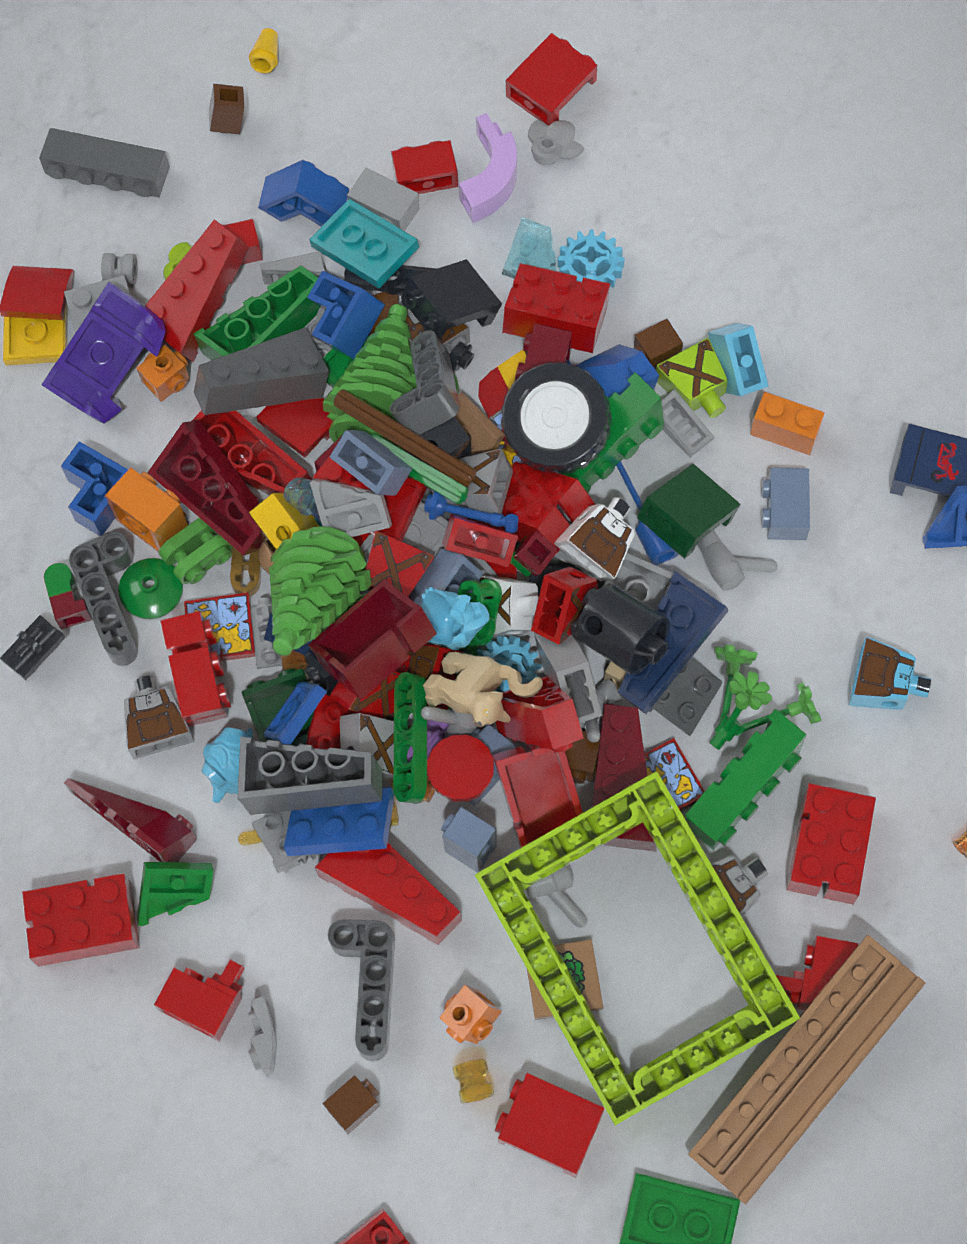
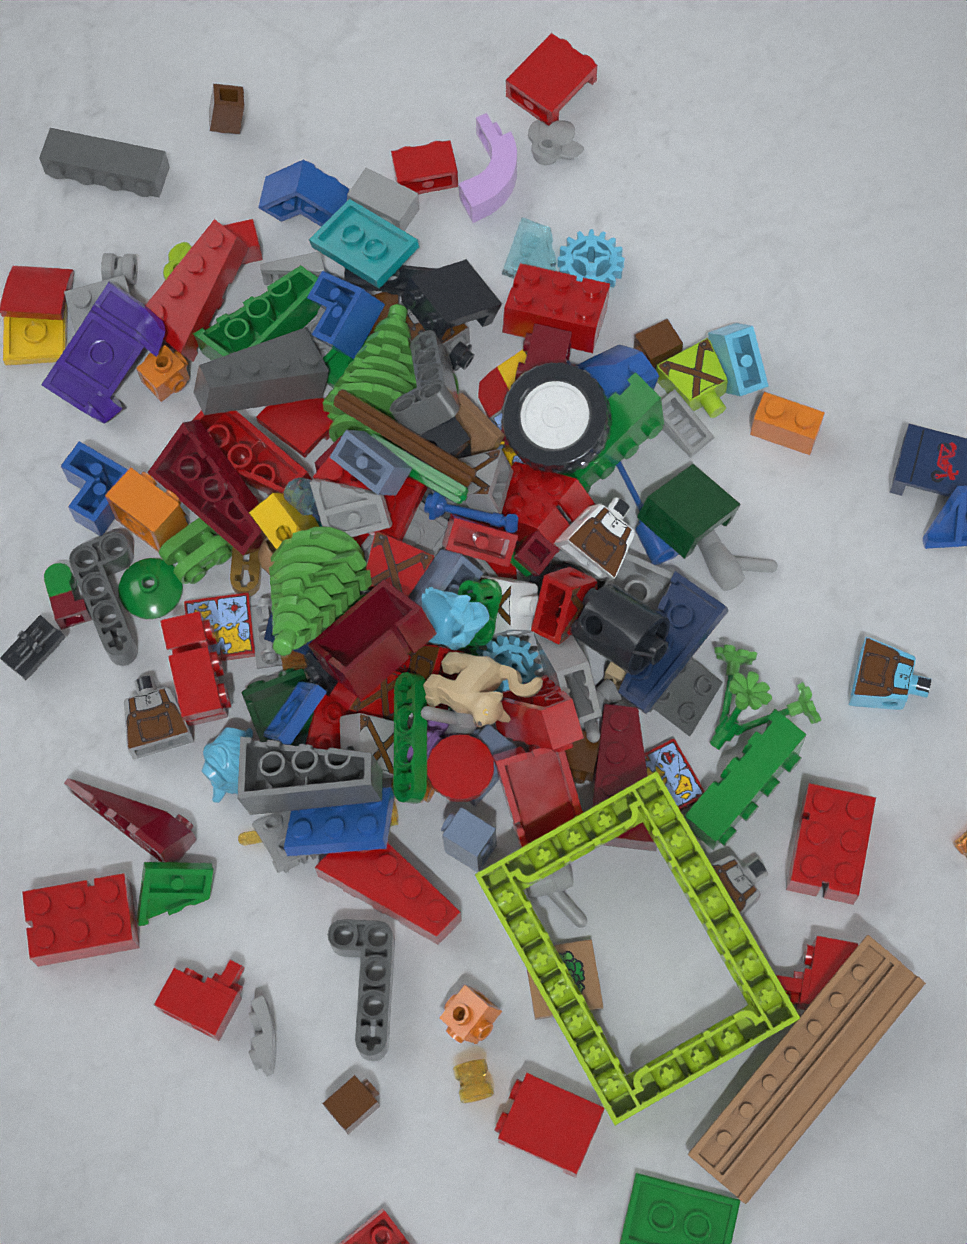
(265, 51): yellow cone -> none
(787, 503): sand blue brick -> none

